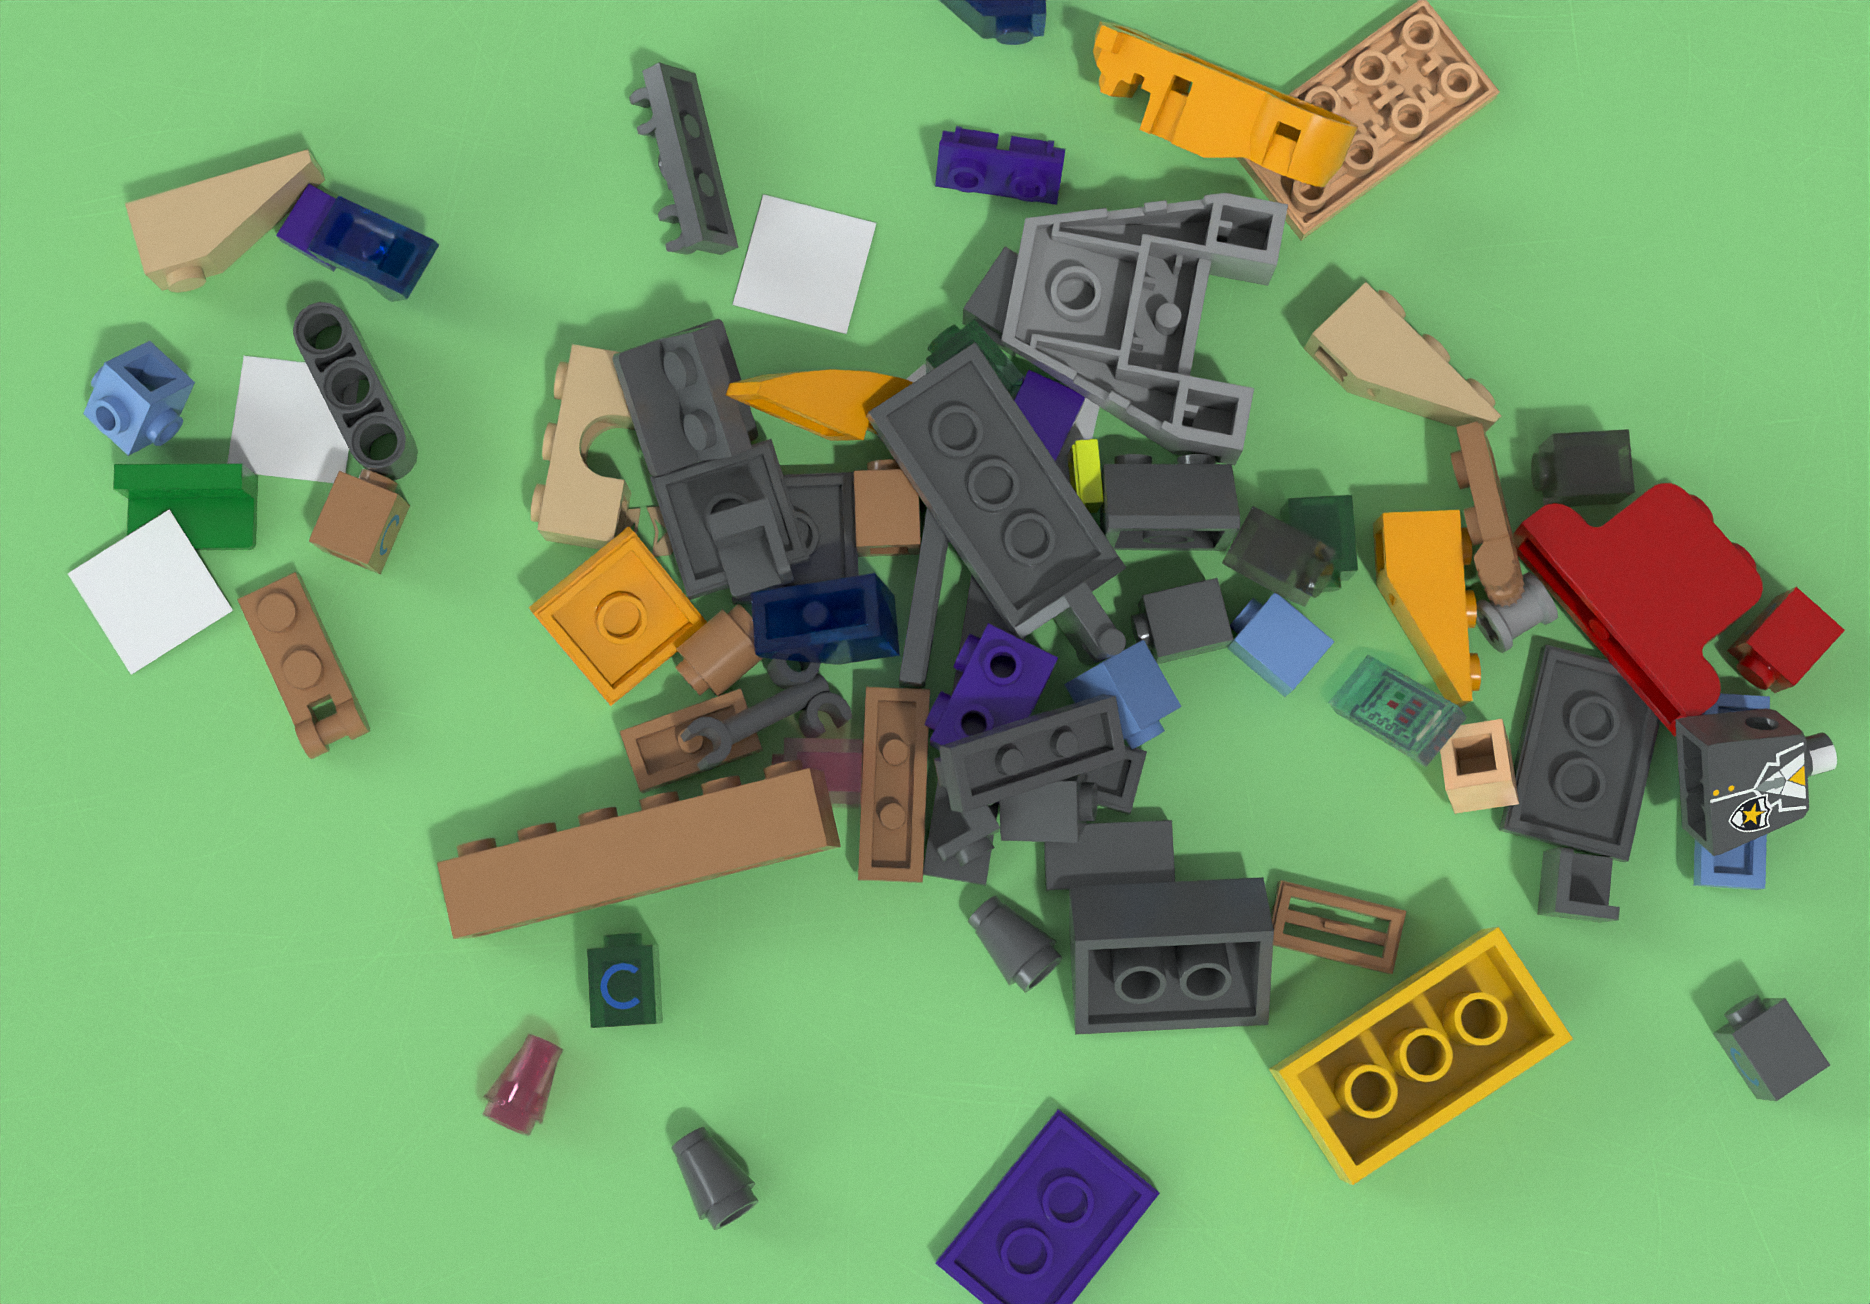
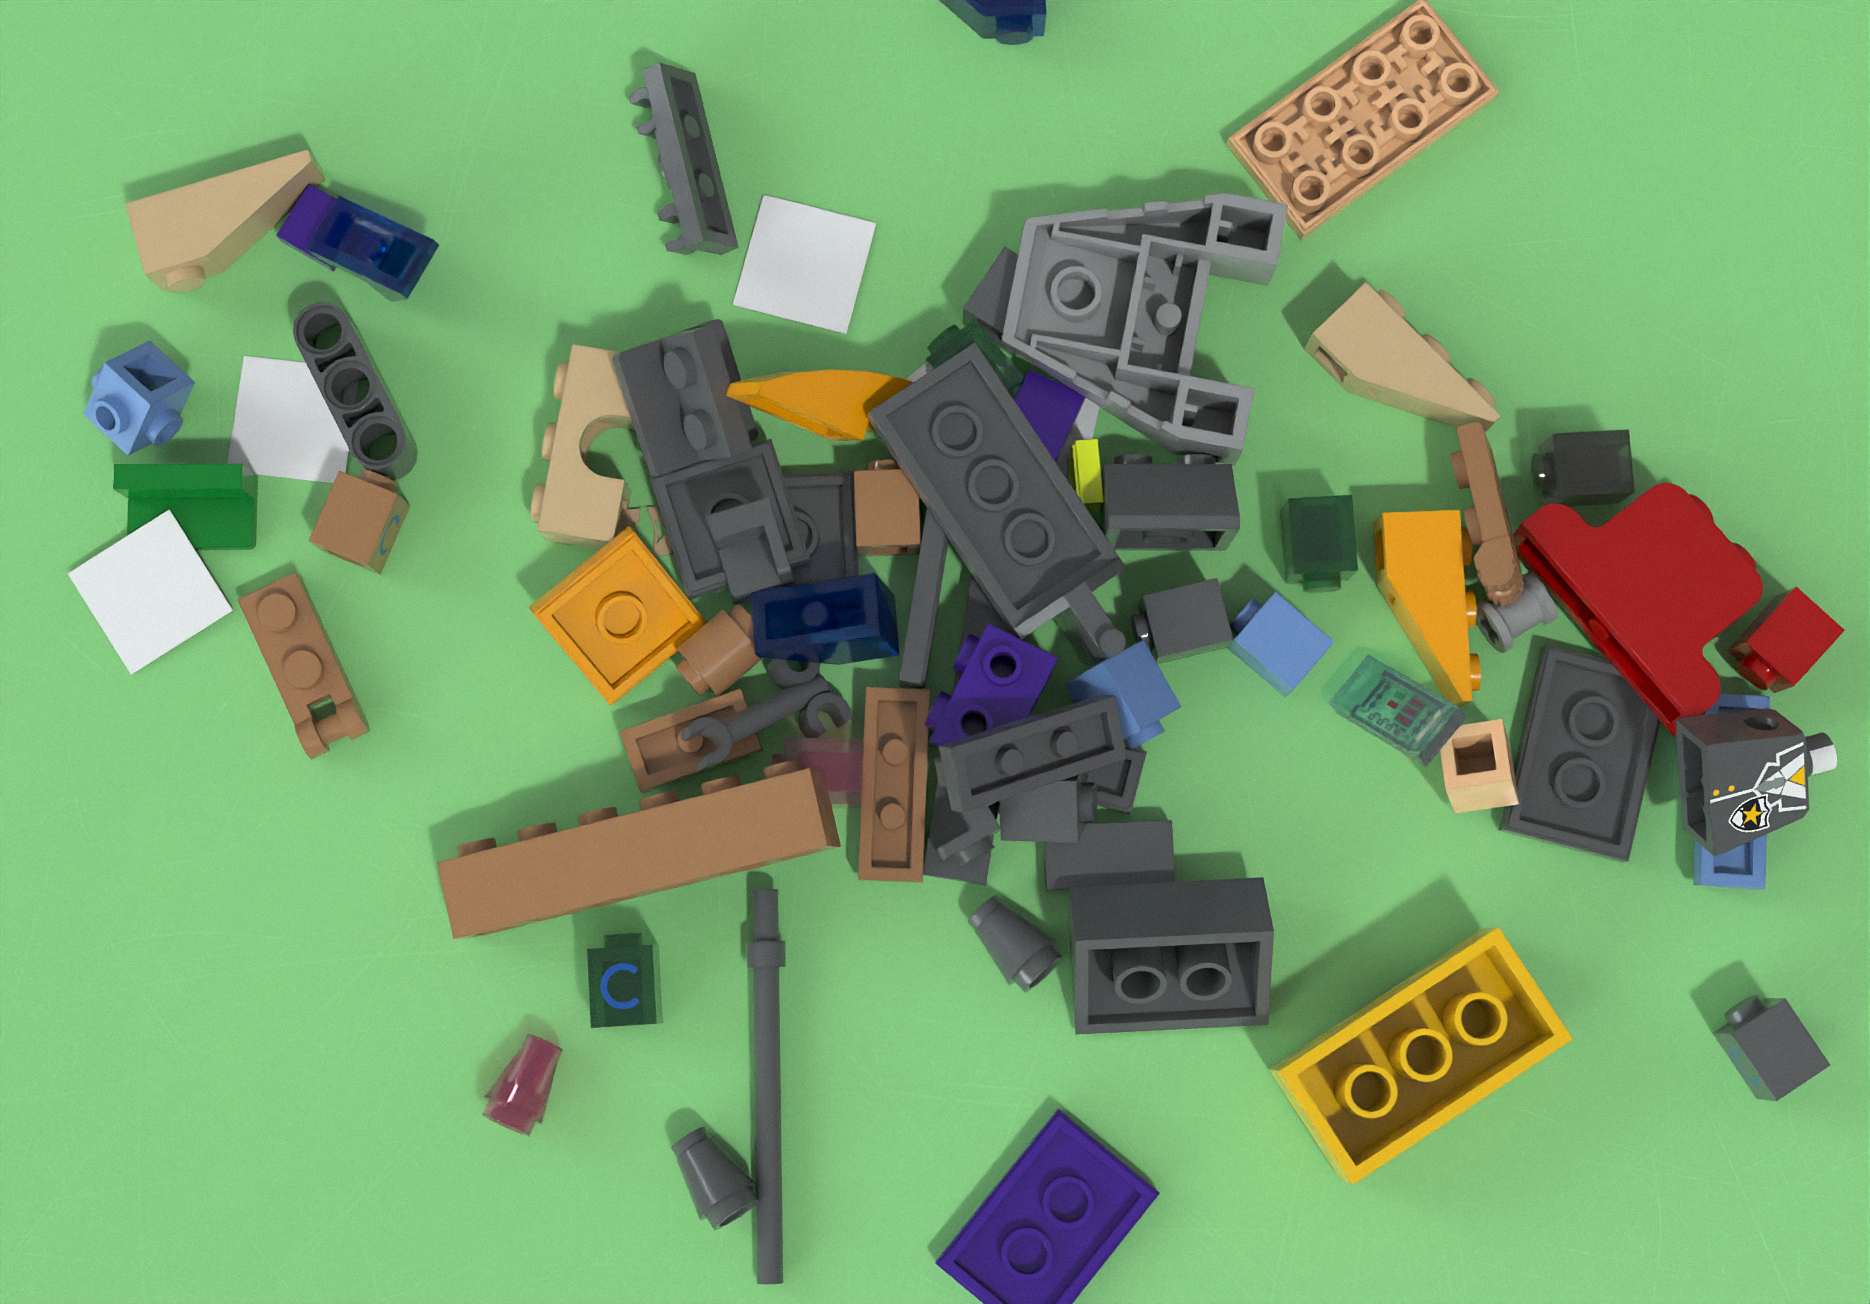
(765, 958): none -> dark grey bar
(974, 164): dark purple hinge -> none
(1223, 110): light orange piece -> none
(1280, 557): clear smoke brick -> none
(1389, 940): medium nougat tile -> none
(1576, 886): dark grey panel -> none

